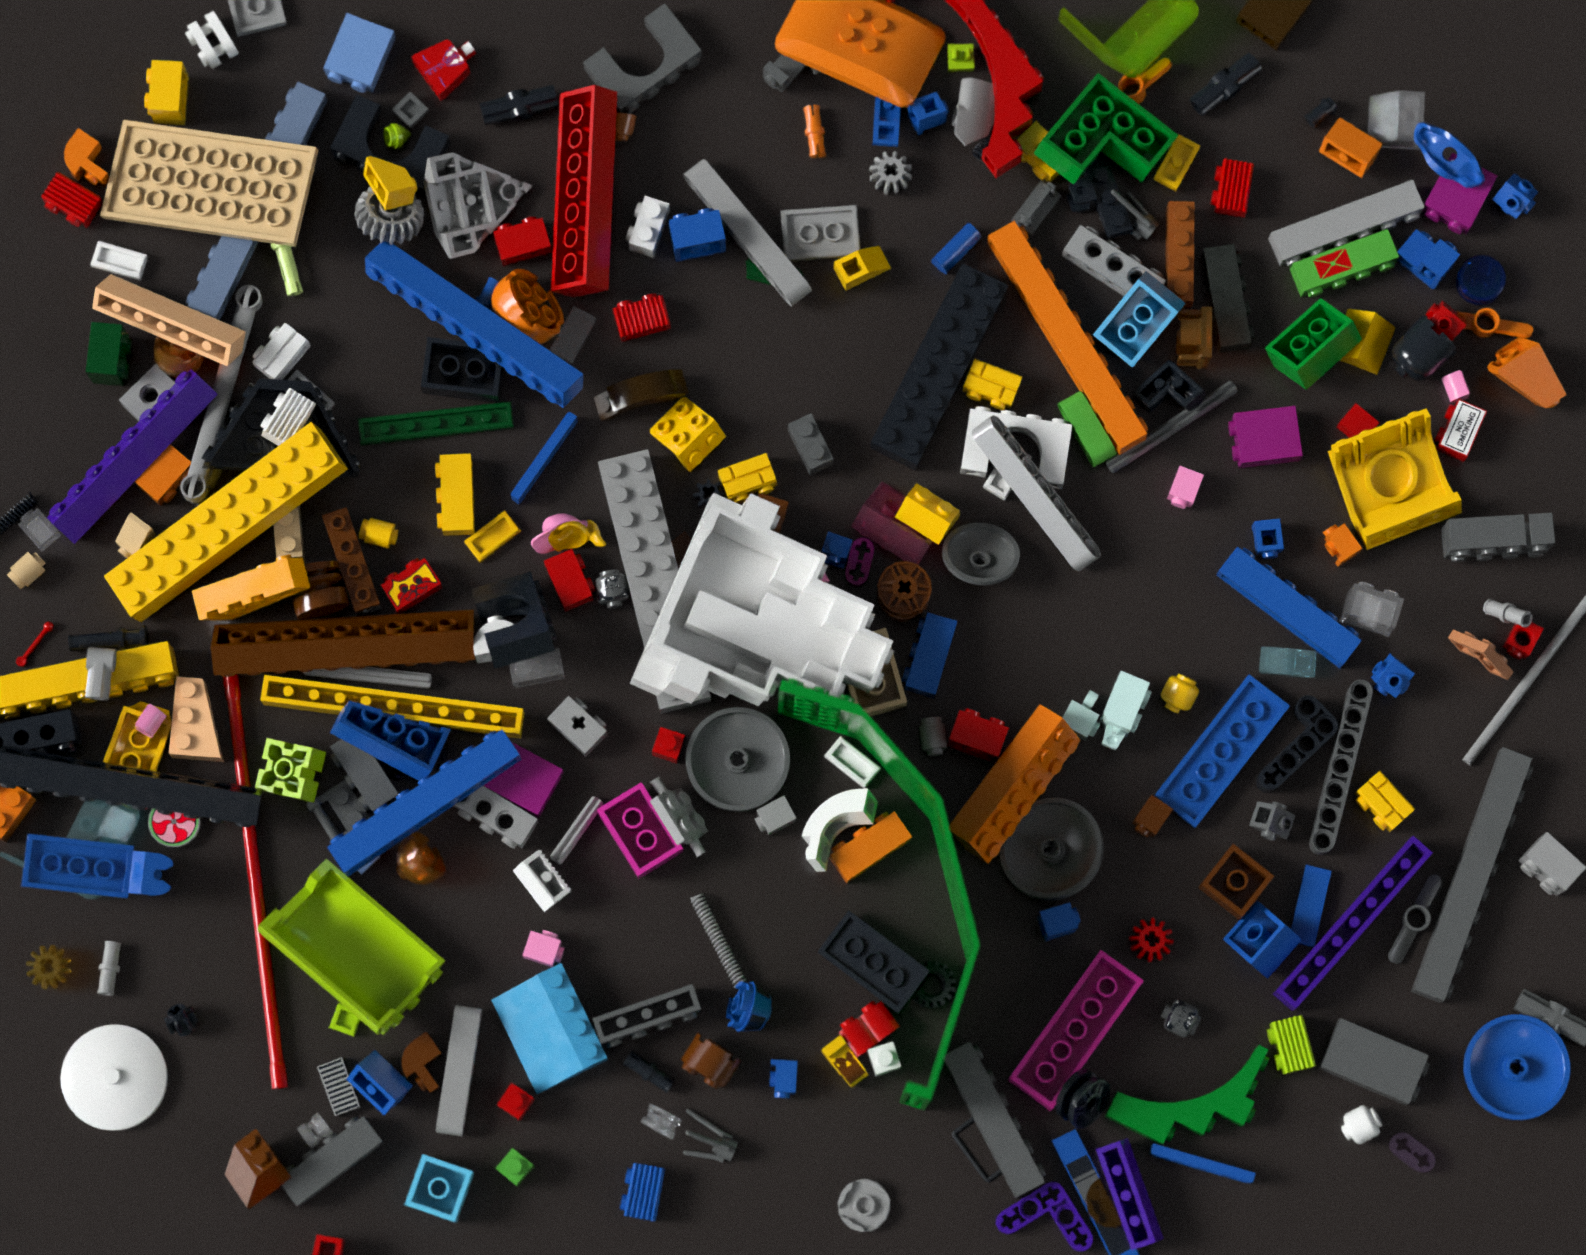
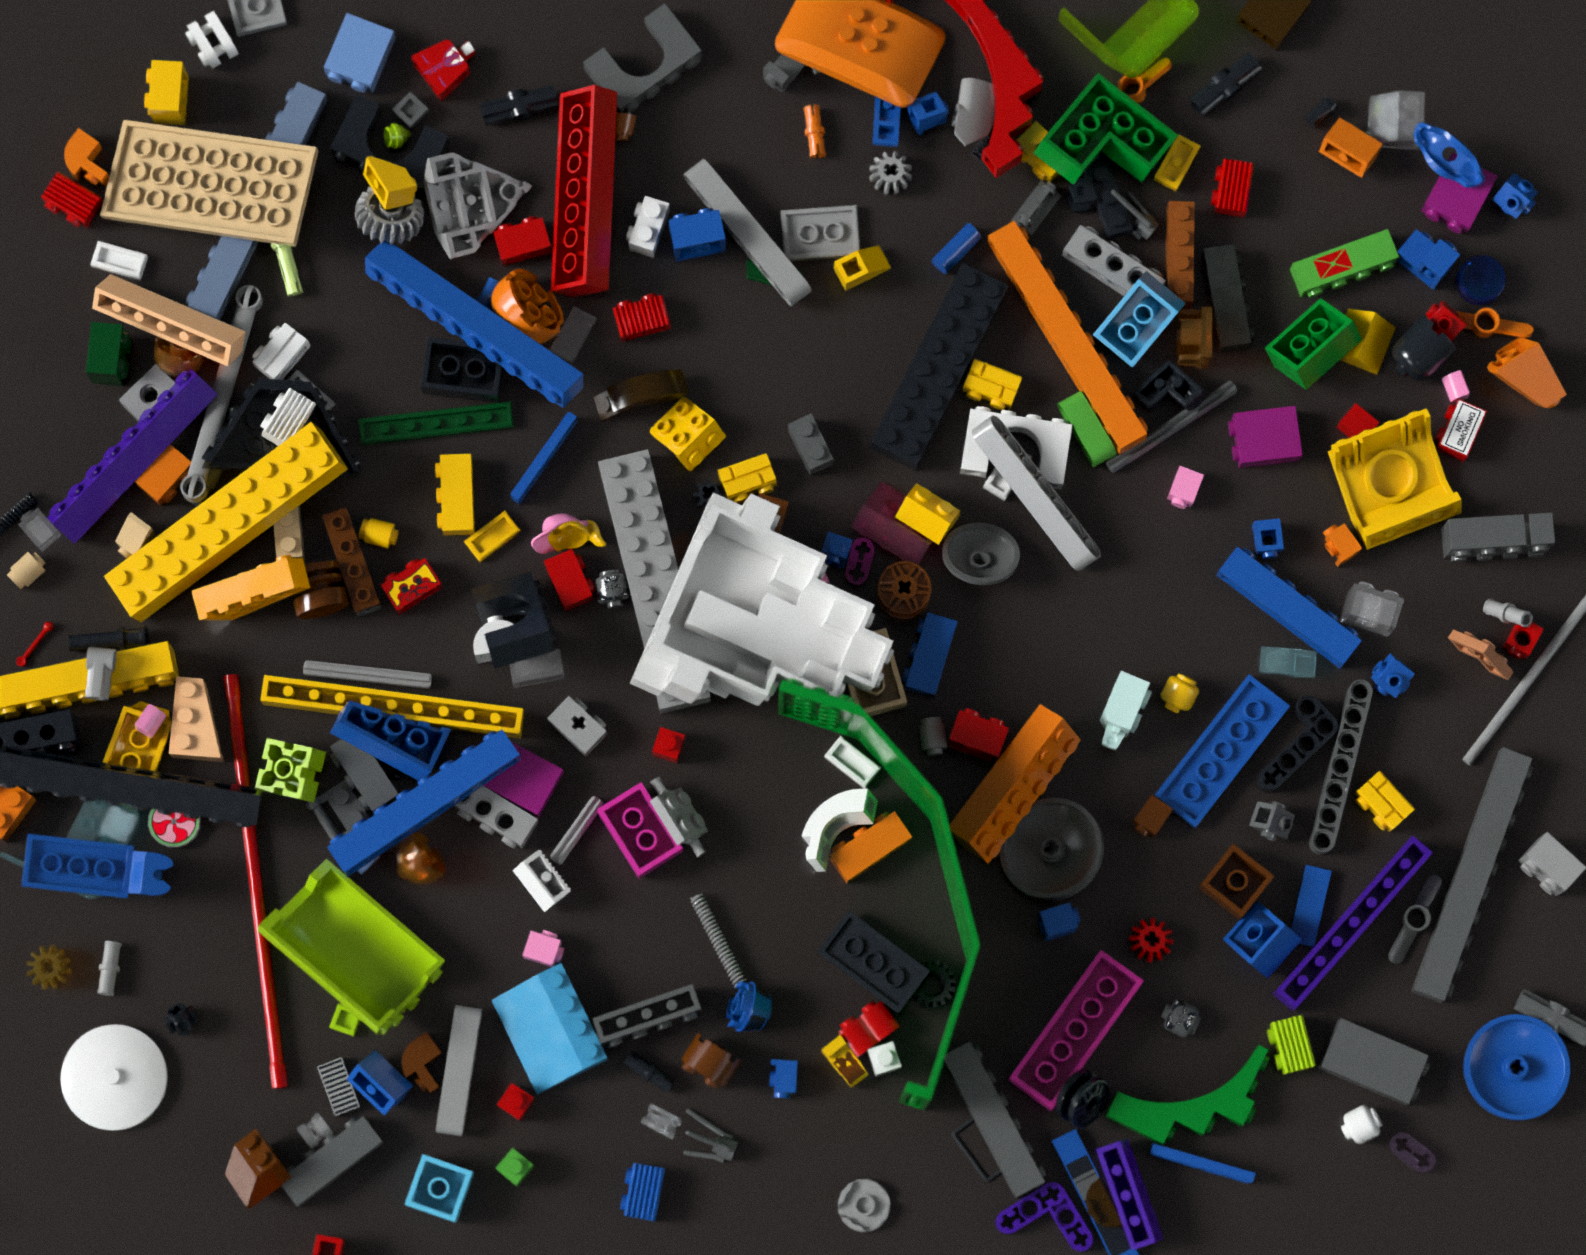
(343, 642): reddish brown brick -> none
(737, 759): dark grey dish -> none
(775, 816): light grey brick -> none
(960, 57): lime tile -> none
(1082, 718): light aqua brick -> none
(1346, 223): light grey brick -> none

